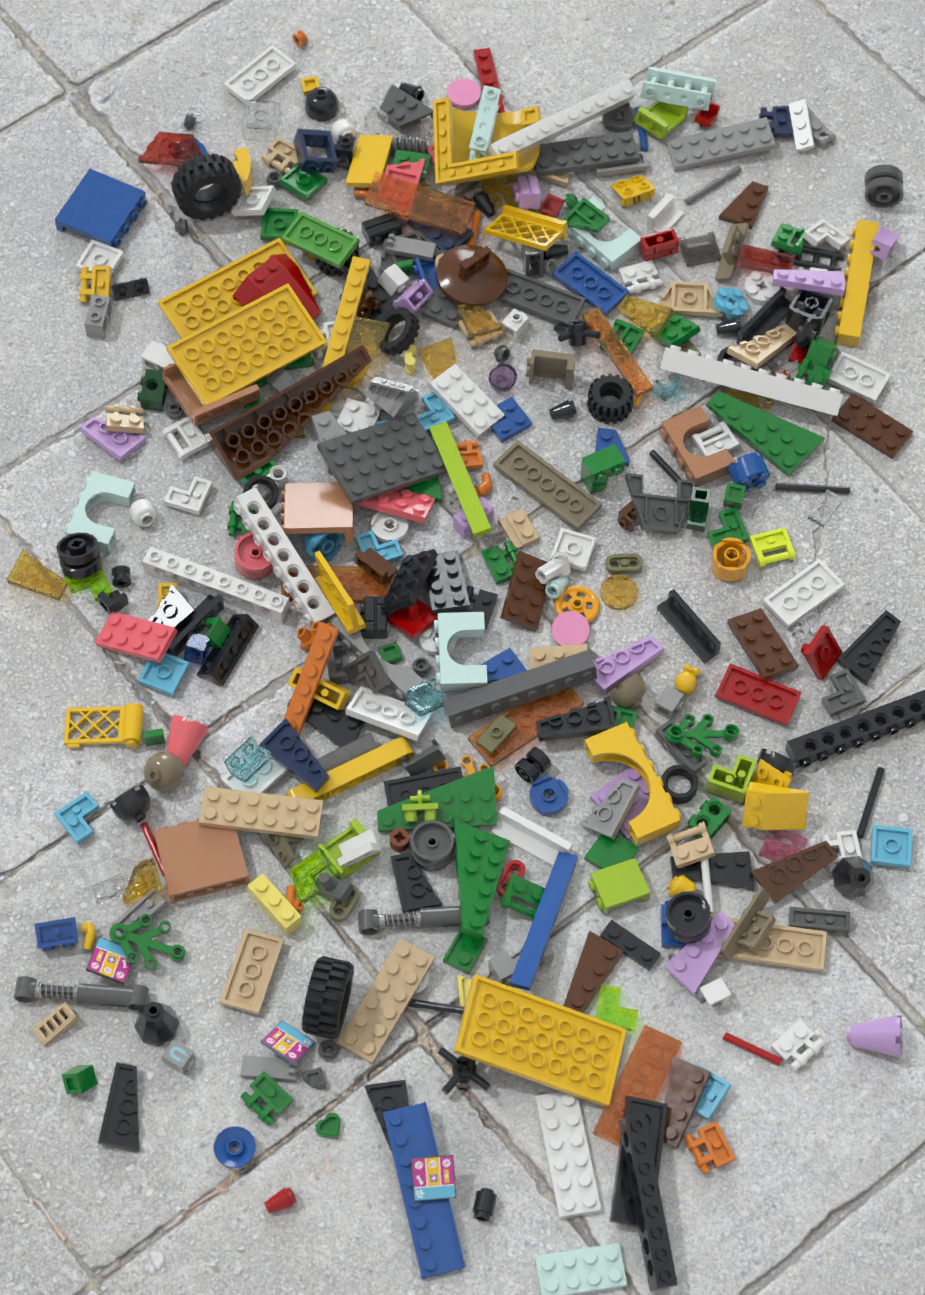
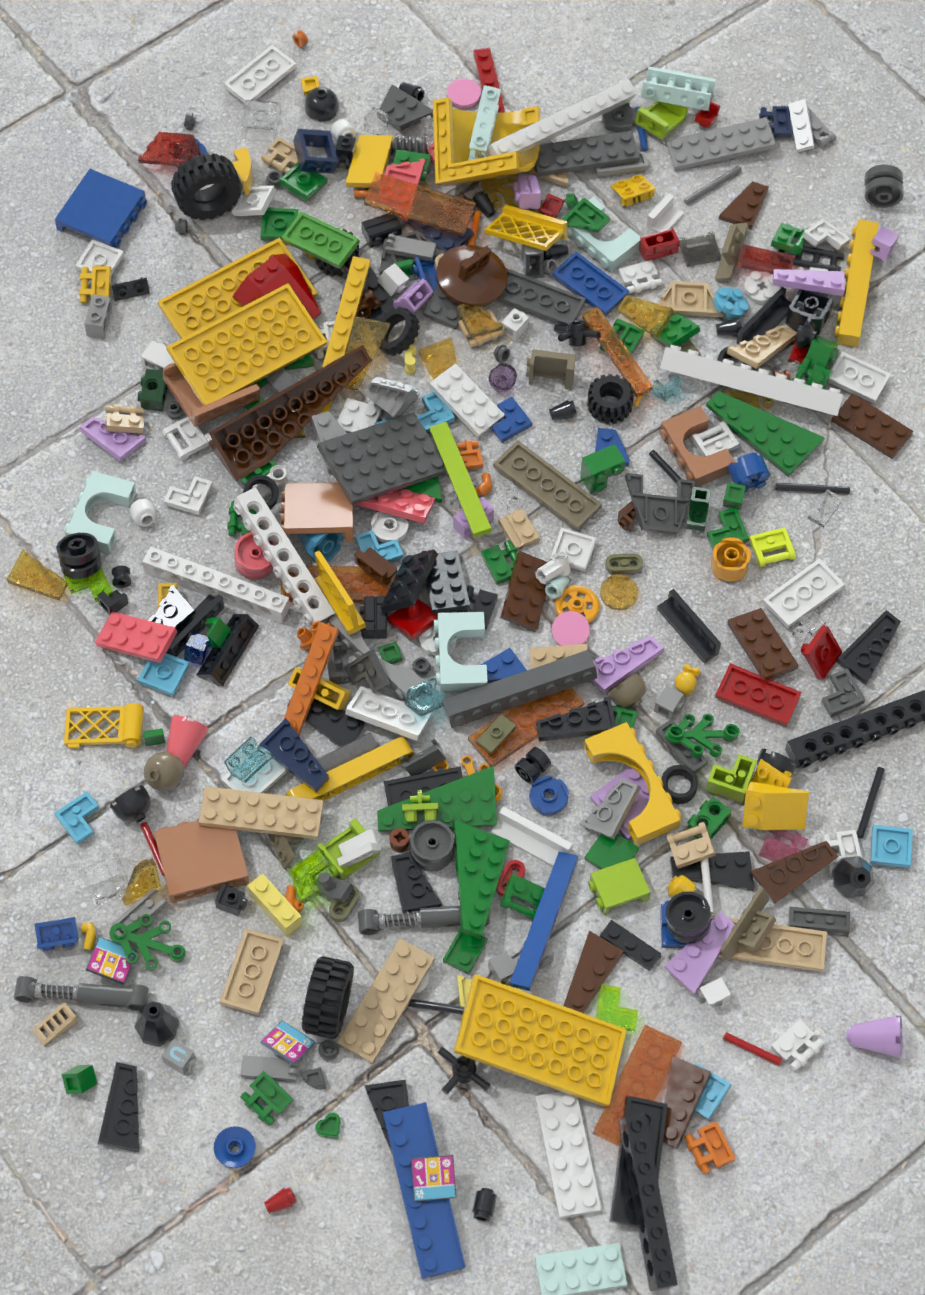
(231, 906): none -> black brick

